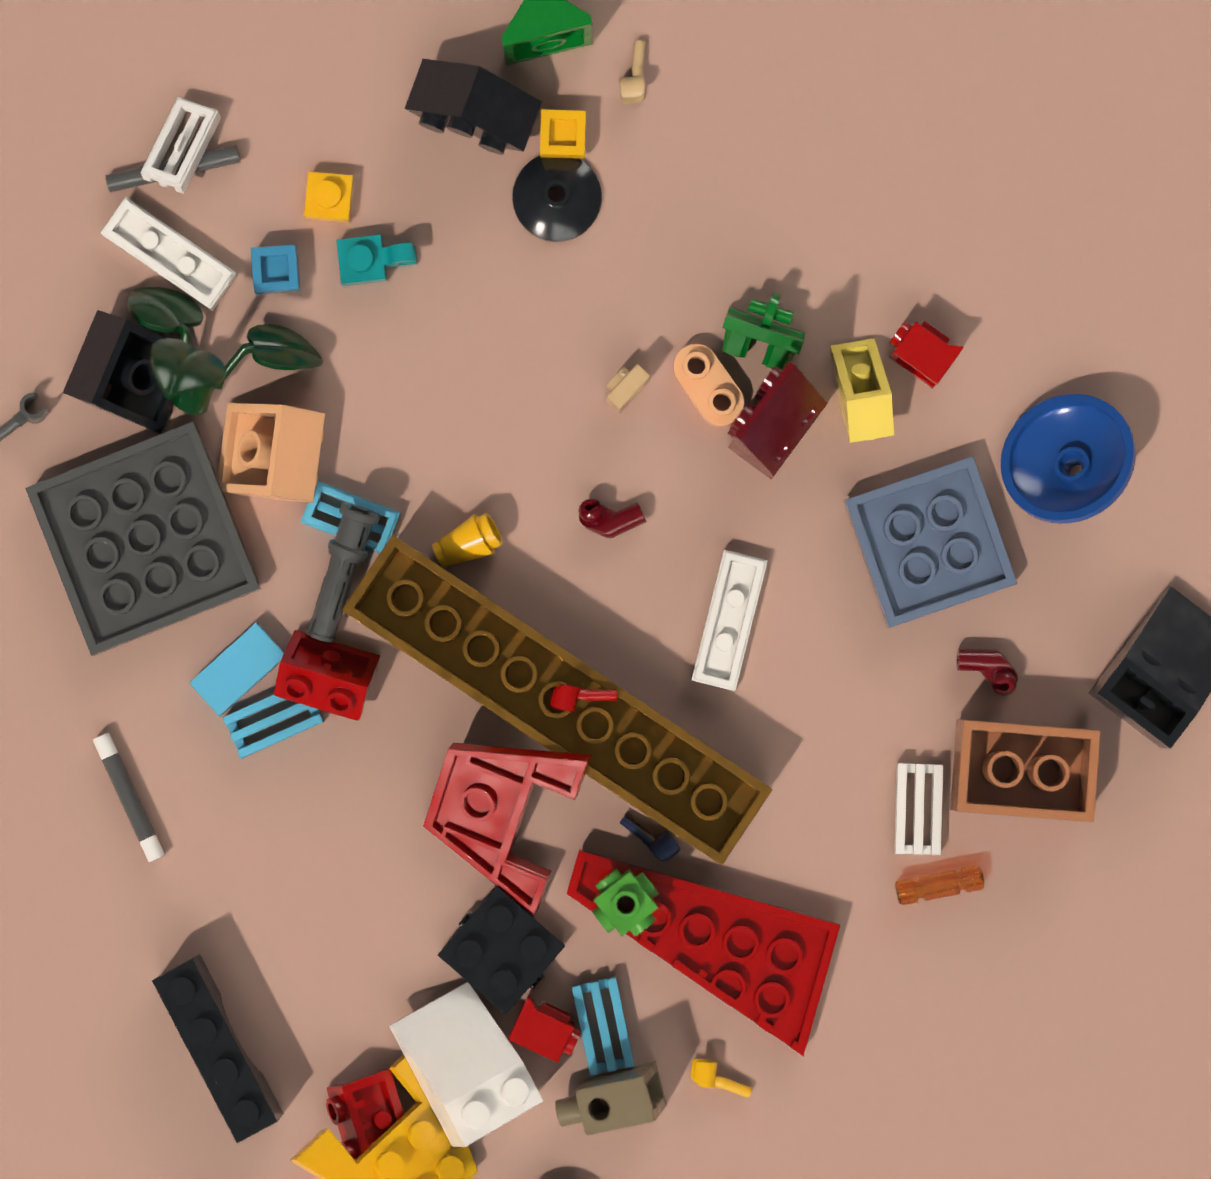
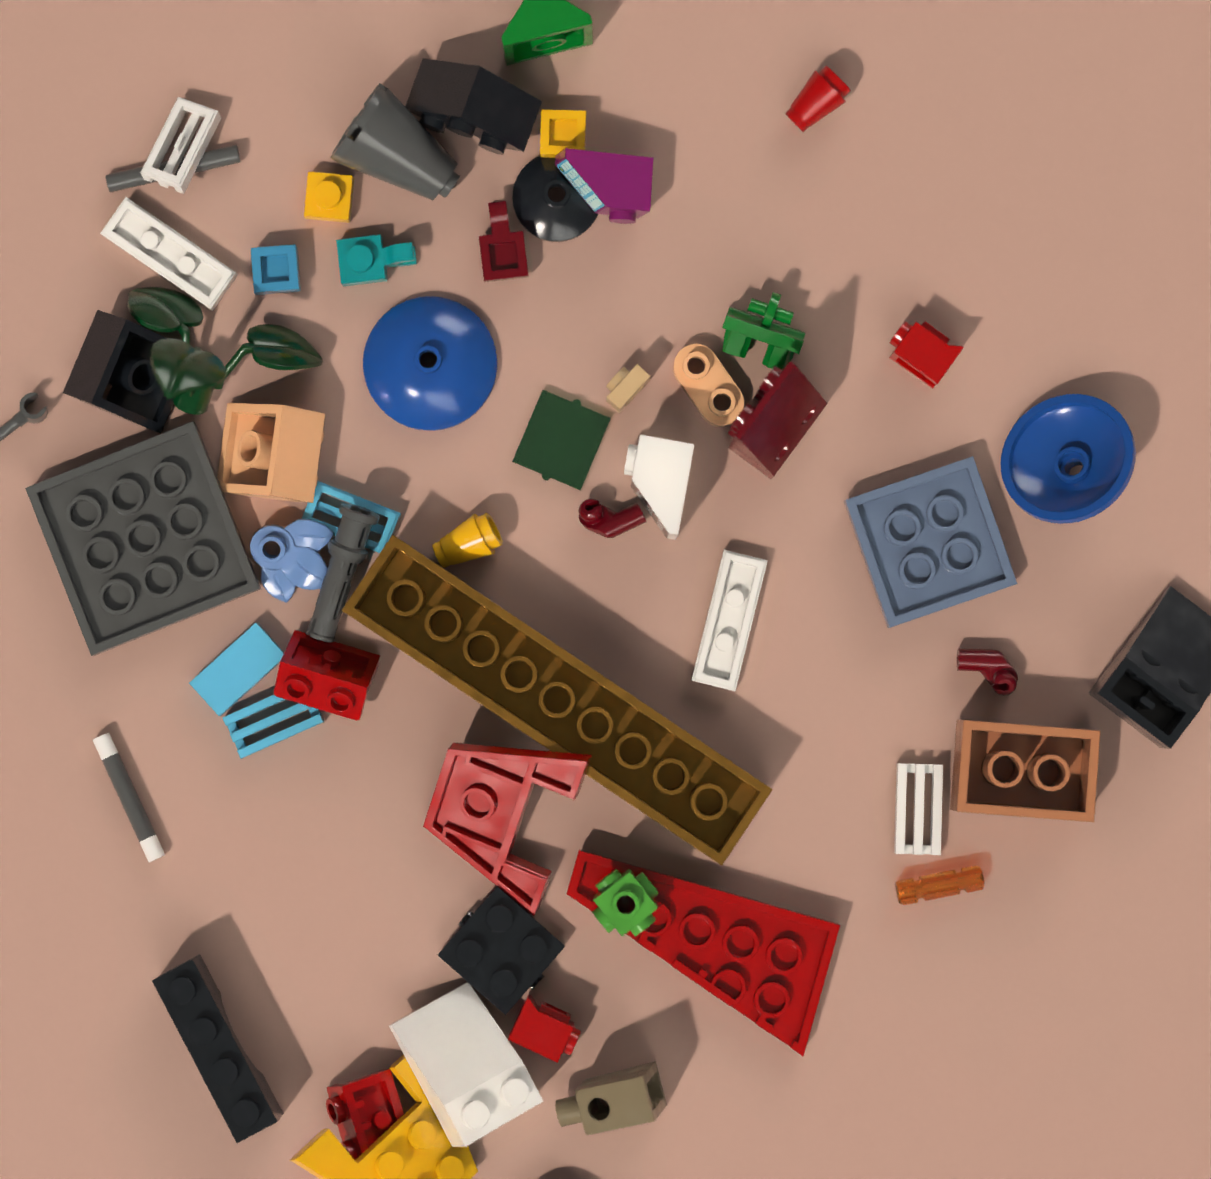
(298, 558): none -> medium blue plate
(396, 148): none -> dark grey cone
(435, 395): none -> blue dish
(503, 251): none -> dark red plate
(561, 440): none -> clear green piece
(566, 696): red hand -> none
(610, 182): none -> magenta slope
(611, 1064): medium azure tile -> none
(633, 88): tan hand -> none
(660, 478): none -> white slope
(662, 847): dark blue hand -> none
(704, 1074): yellow hand -> none
(817, 98): none -> red cone
(863, 390): light yellow slope -> none

